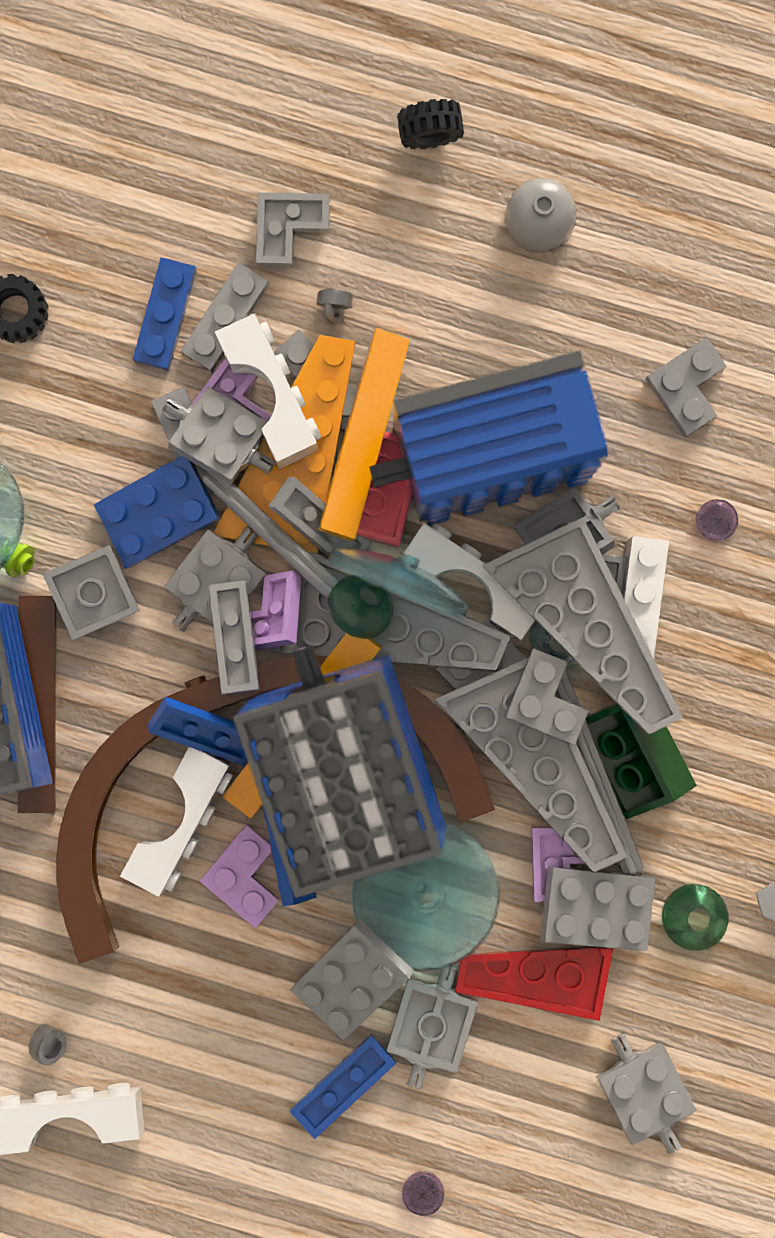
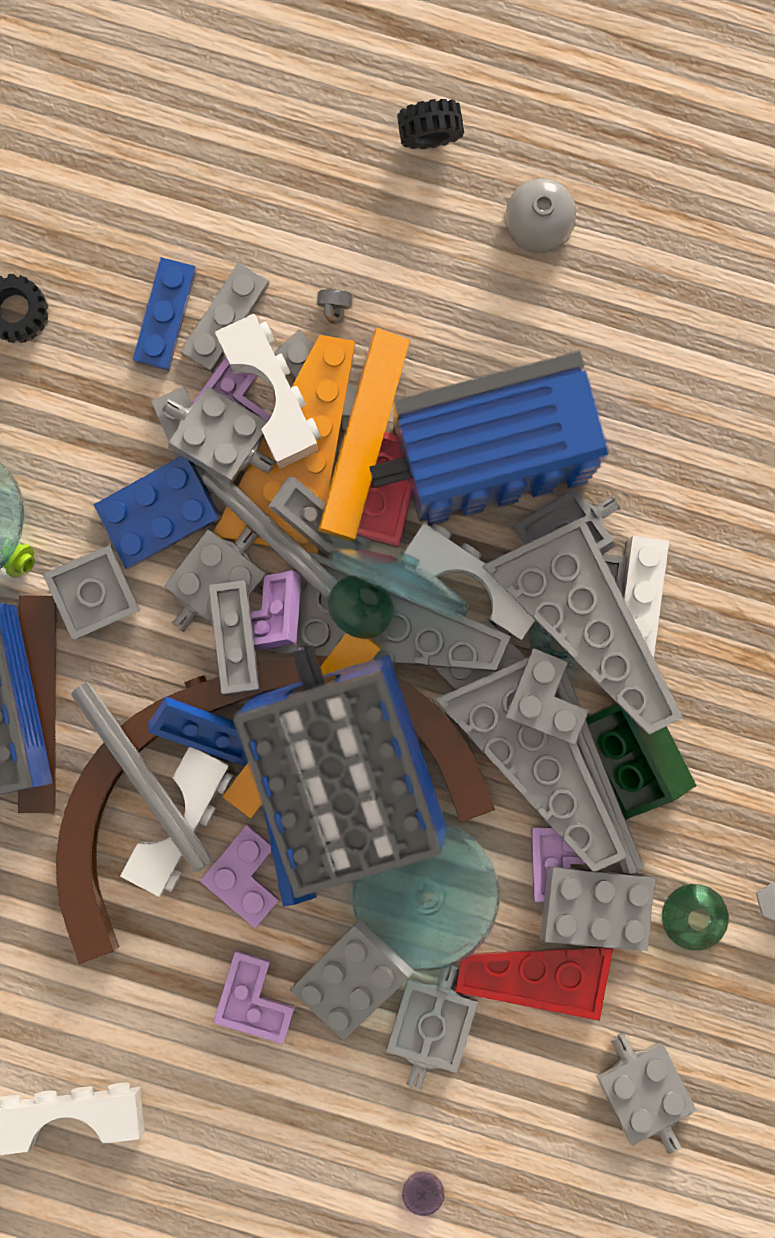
(47, 1045): flat silver tile -> none
(141, 777): none -> light grey axle
(243, 1006): none -> lavender plate
(280, 217): light grey plate -> none
(342, 1086): blue plate -> none
(678, 385): light grey plate -> none
(717, 520): clear purple piece -> none

